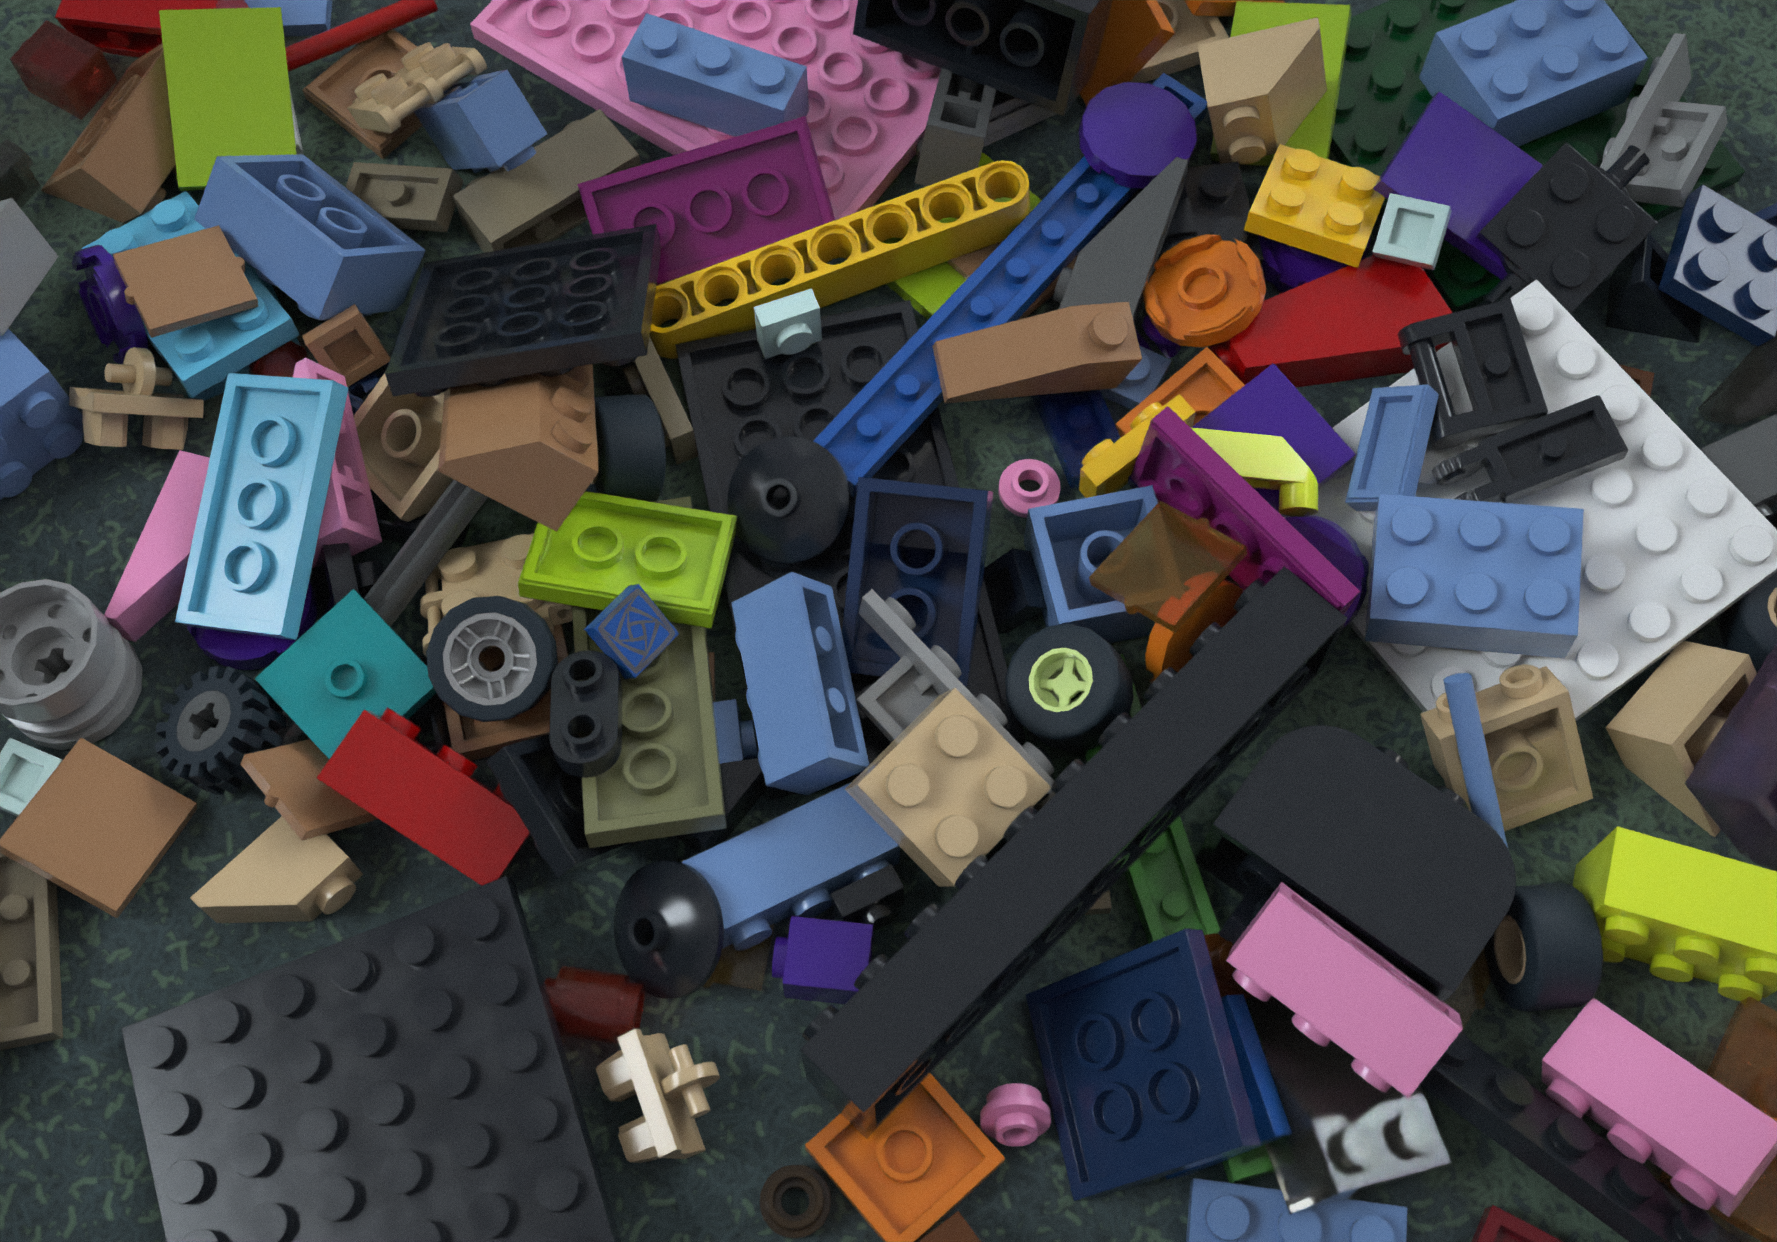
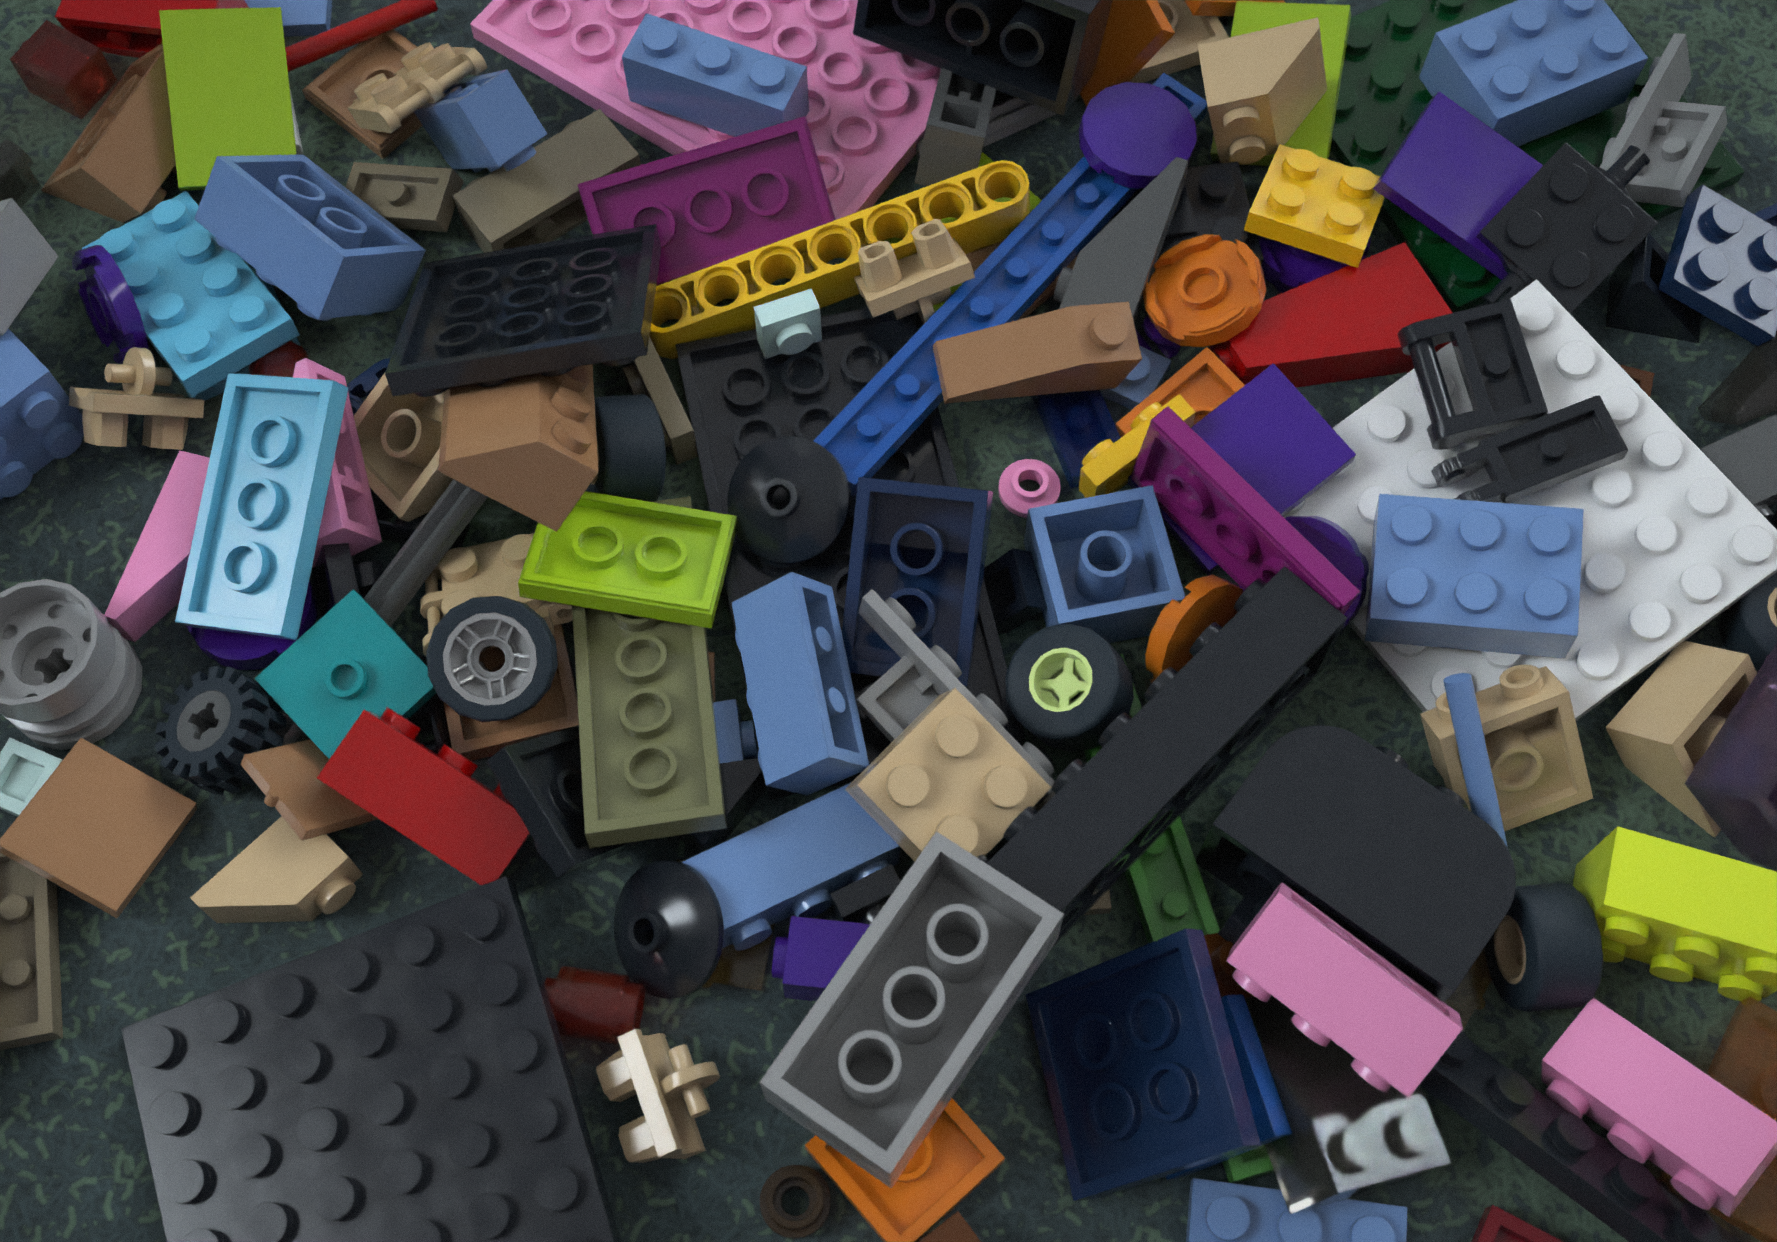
(185, 281): medium nougat piece -> none
(347, 345): medium nougat plate -> none
(586, 707): black plate -> none
(632, 631): blue tile -> none
(912, 1008): none -> light grey brick
(915, 280): none -> tan hips
(1015, 1114): bright pink plate -> none
(1168, 566): clear orange piece -> none
(1268, 464): neon yellow piece -> none
(1392, 444): medium blue tile -> none
(1412, 231): light aqua plate -> none

